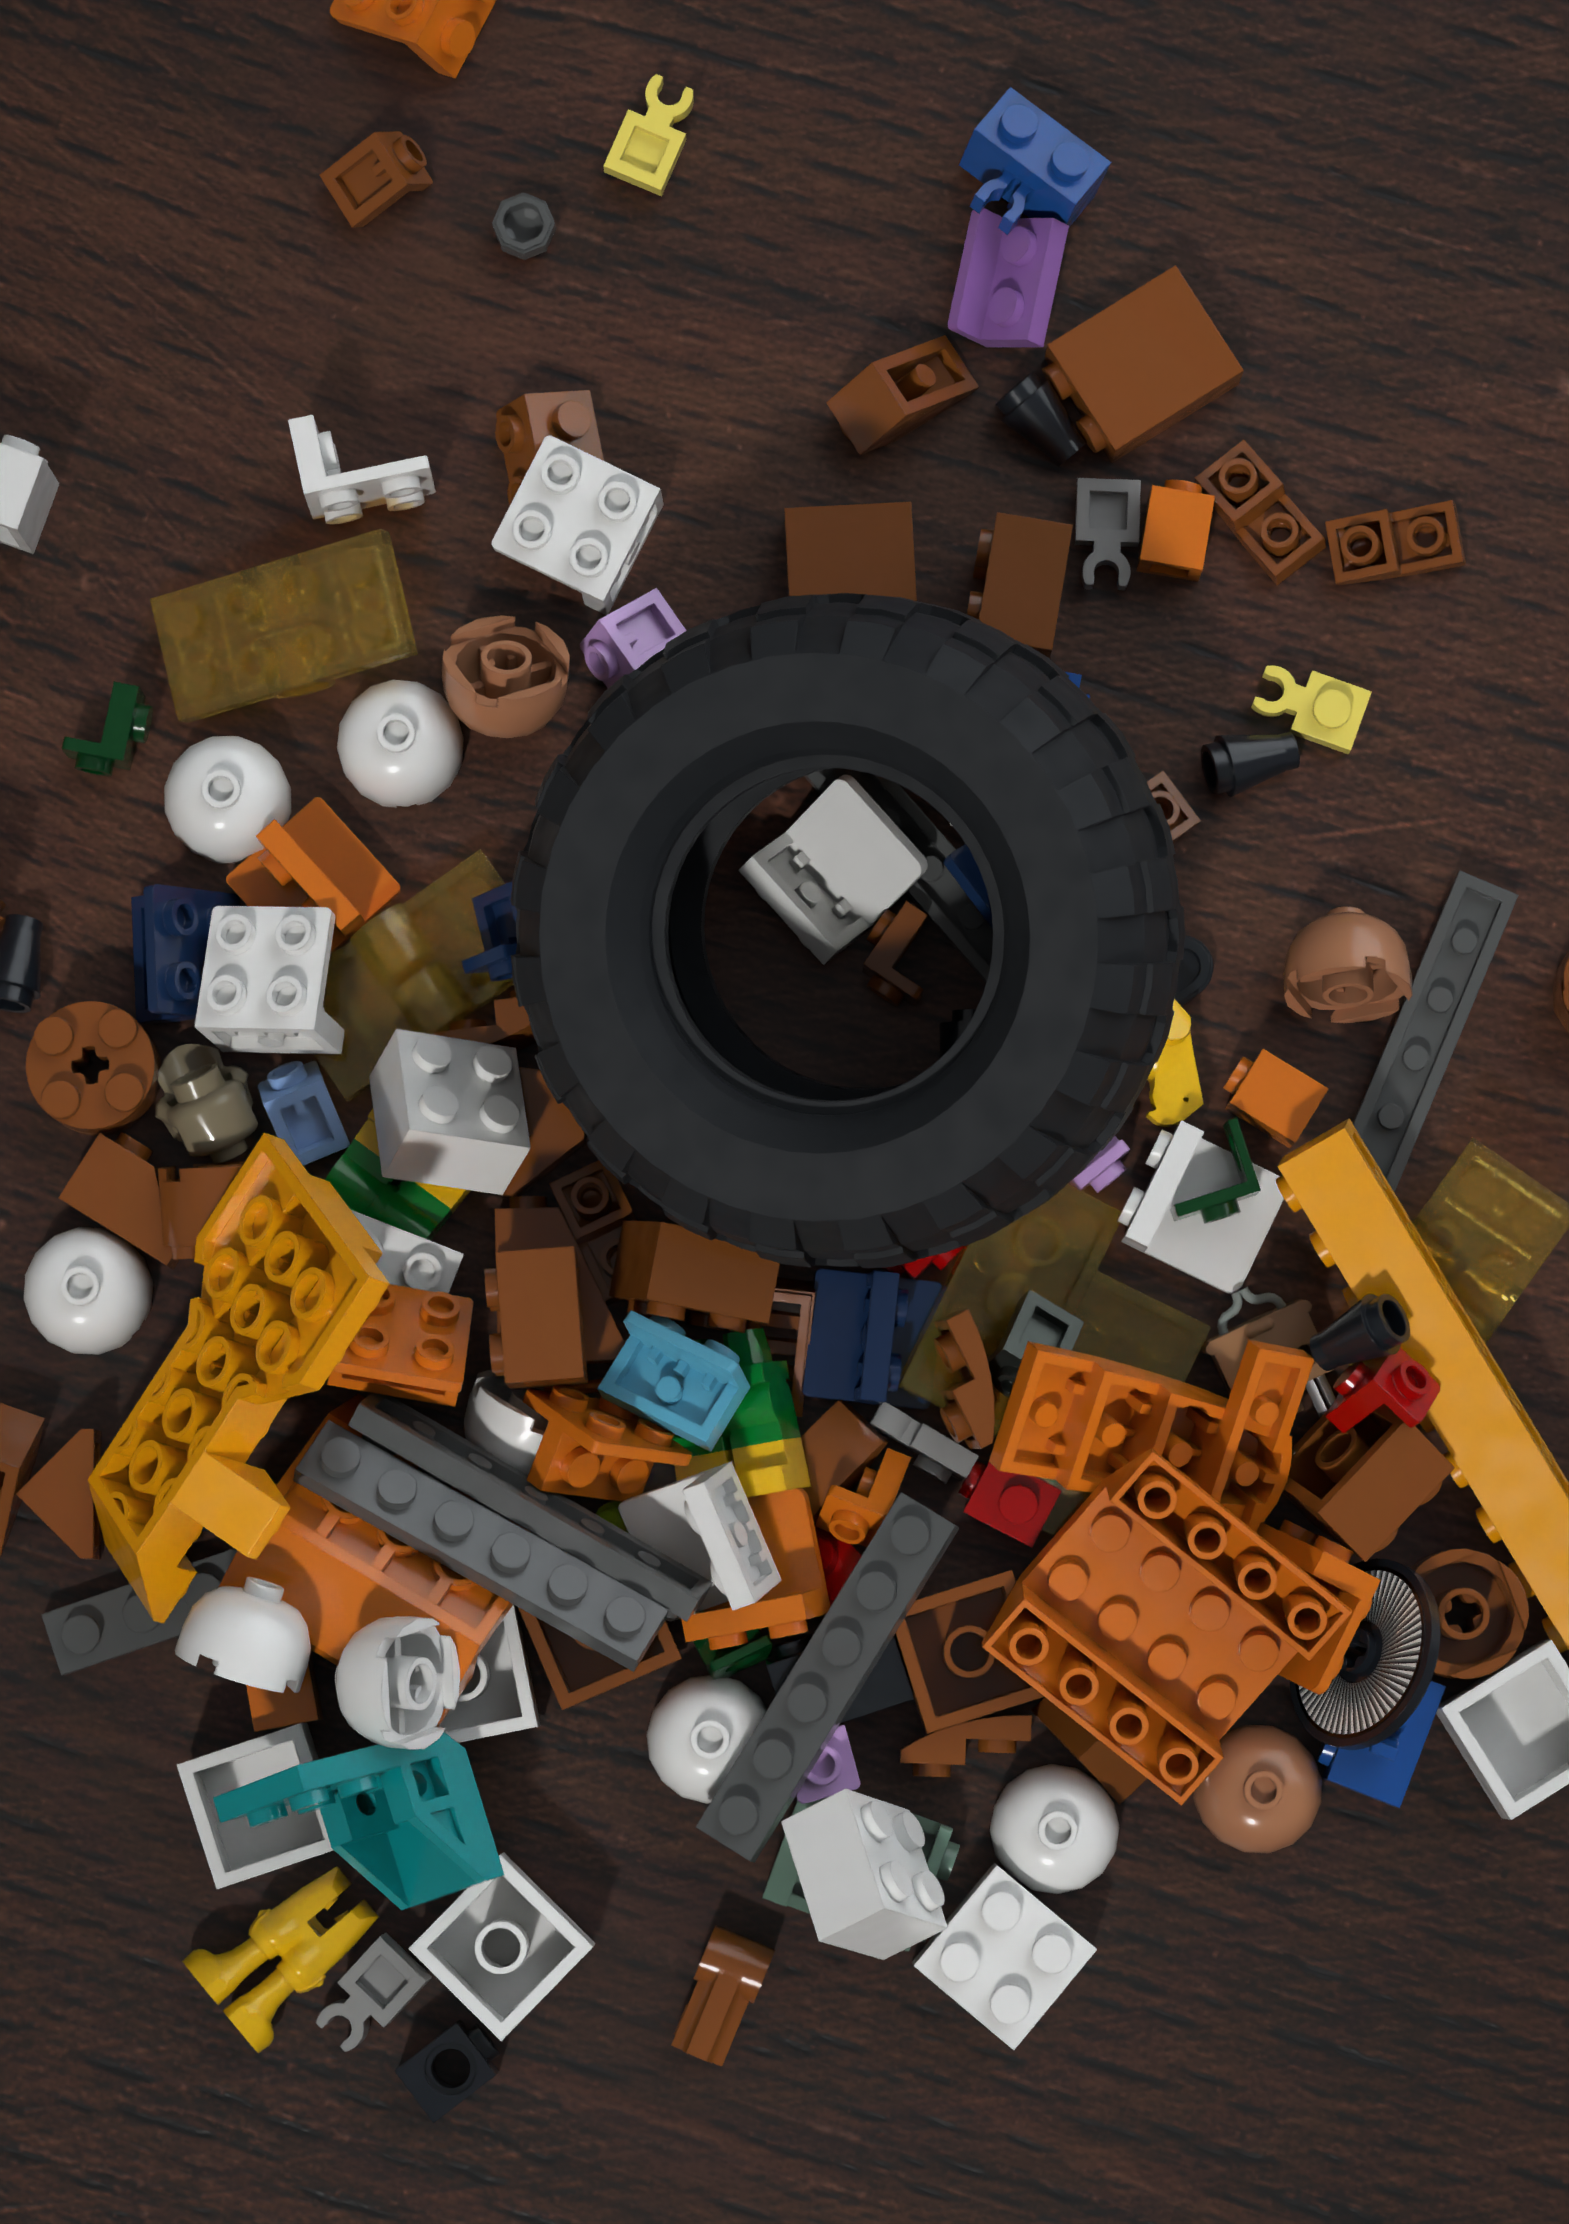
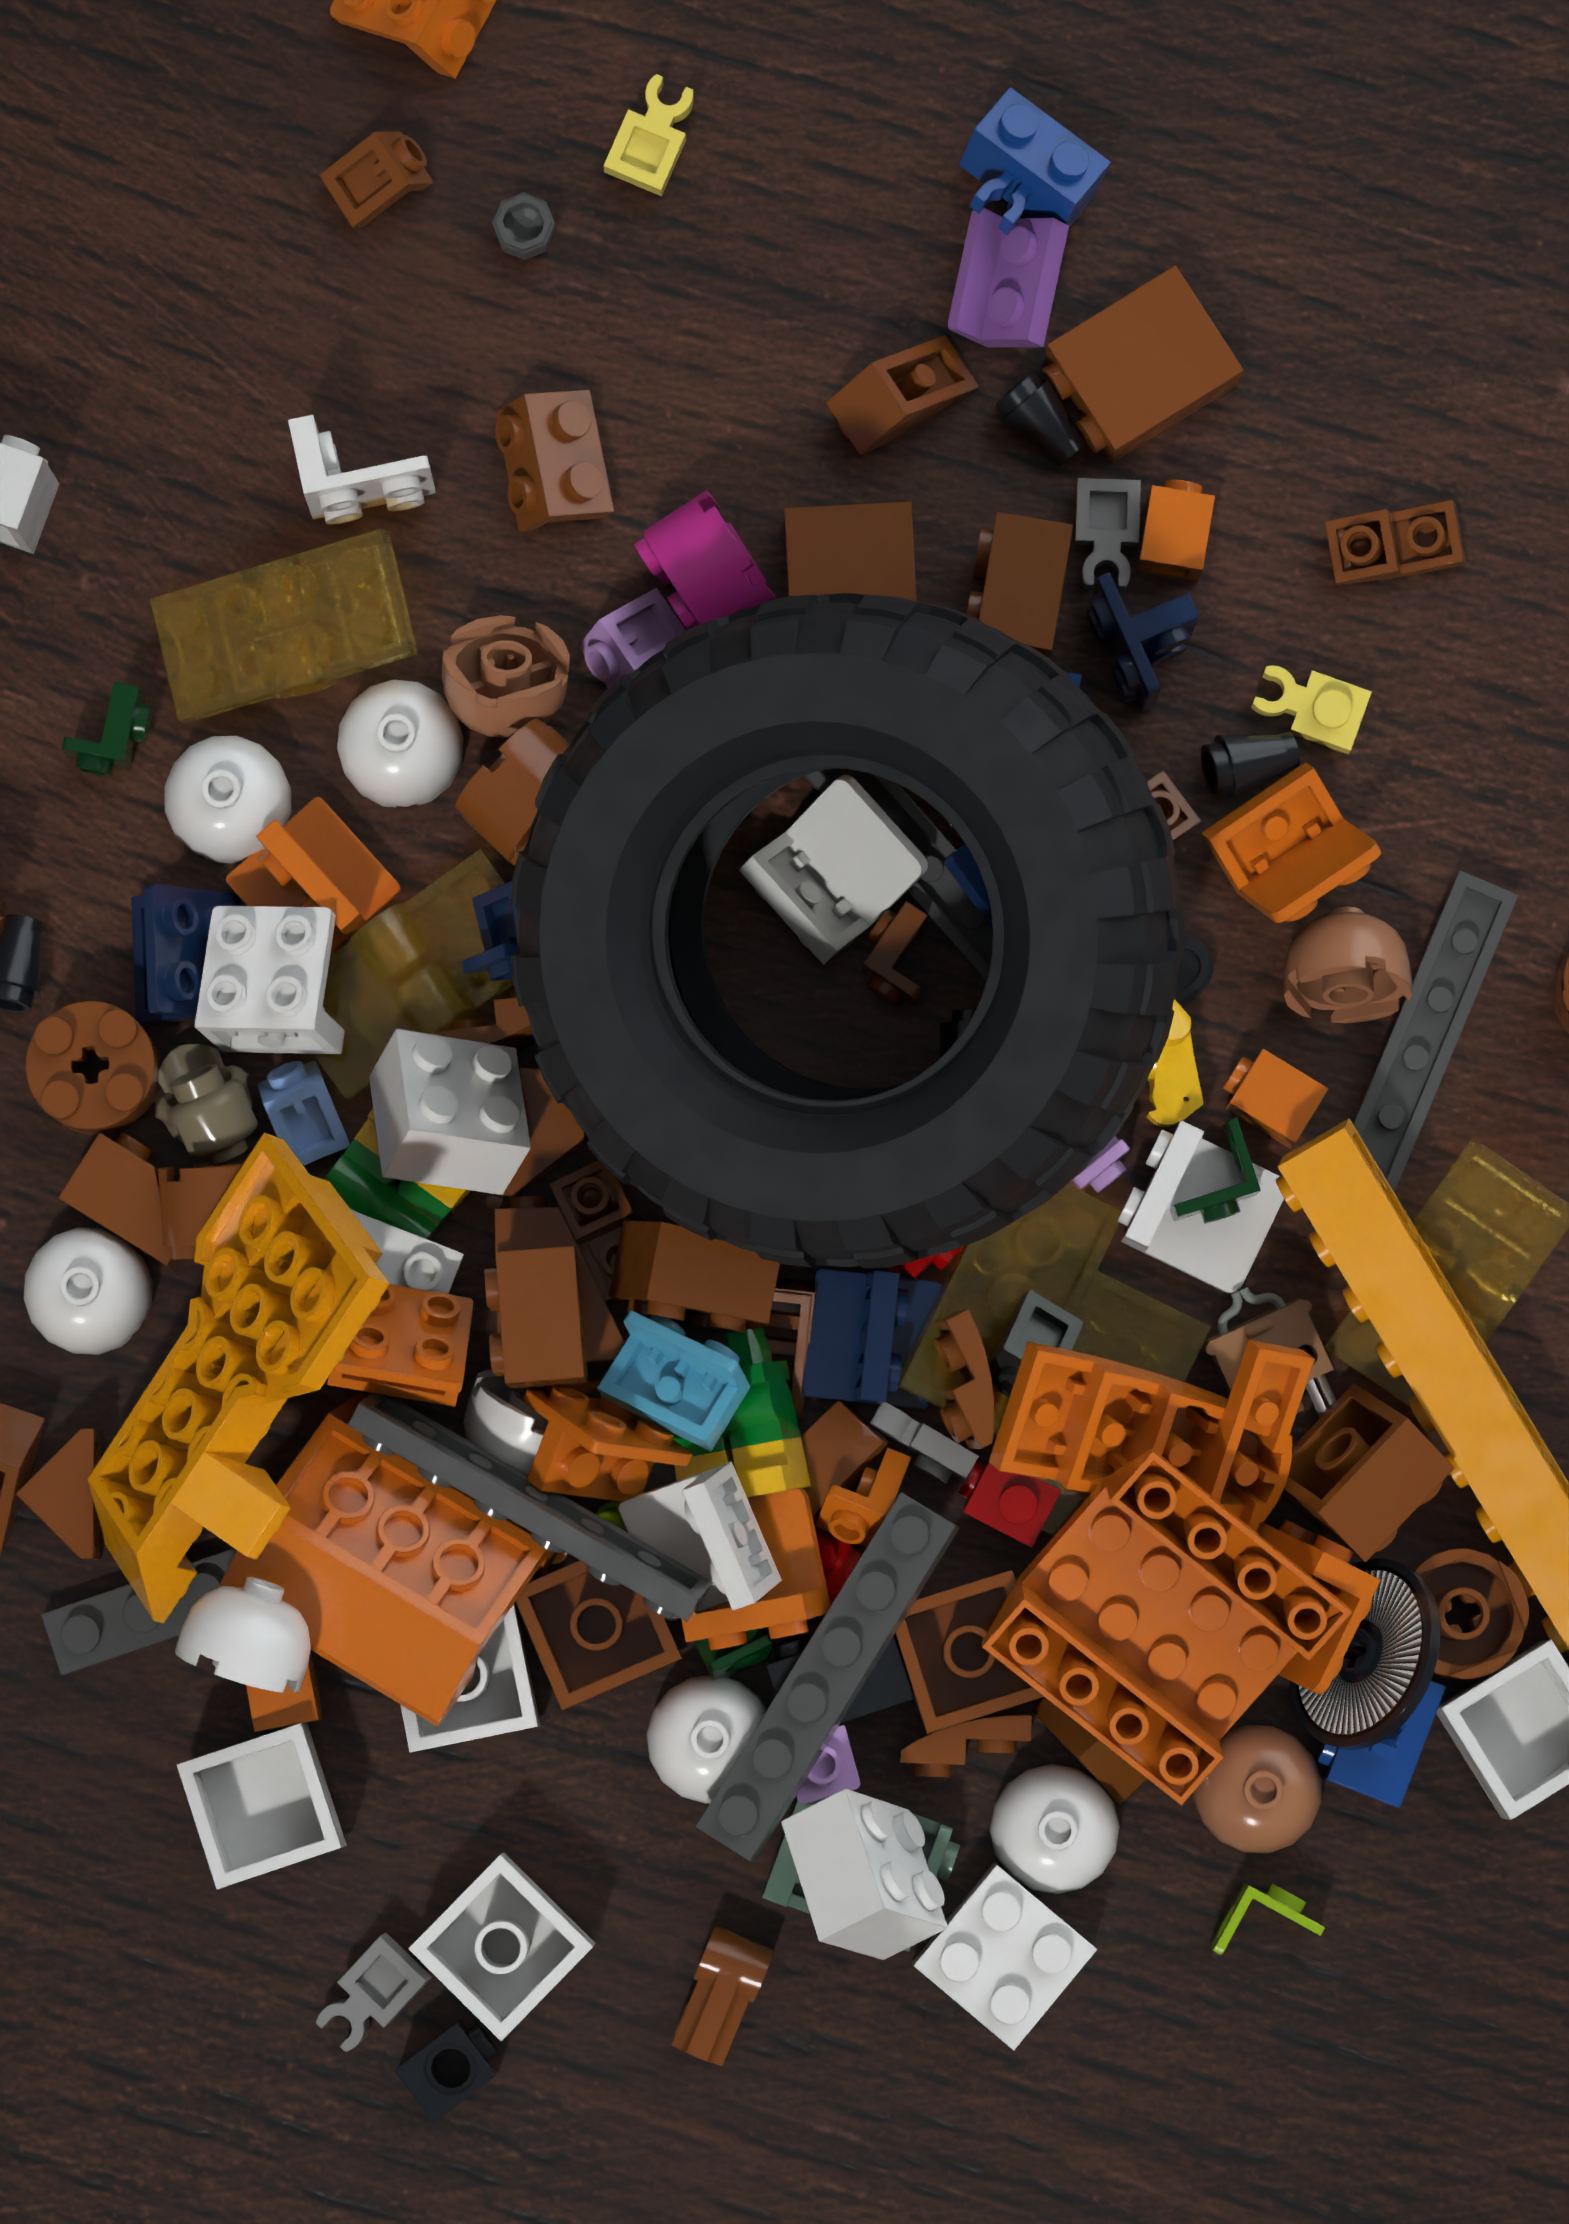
(298, 1939): yellow piece -> none
(398, 1681): white cylinder -> none
(417, 1824): teal bracket -> none
(480, 1545): dark grey plate -> none
(502, 798): none -> dark orange brick
(579, 521): white bracket -> none
(703, 563): none -> dark pink brick
(1152, 634): none -> dark blue bracket
(1260, 512): dark orange slope -> none
(1275, 1899): none -> lime bracket
(1290, 847): none -> orange bracket
(1364, 1332): black cone -> none
(1386, 1380): red bracket -> none

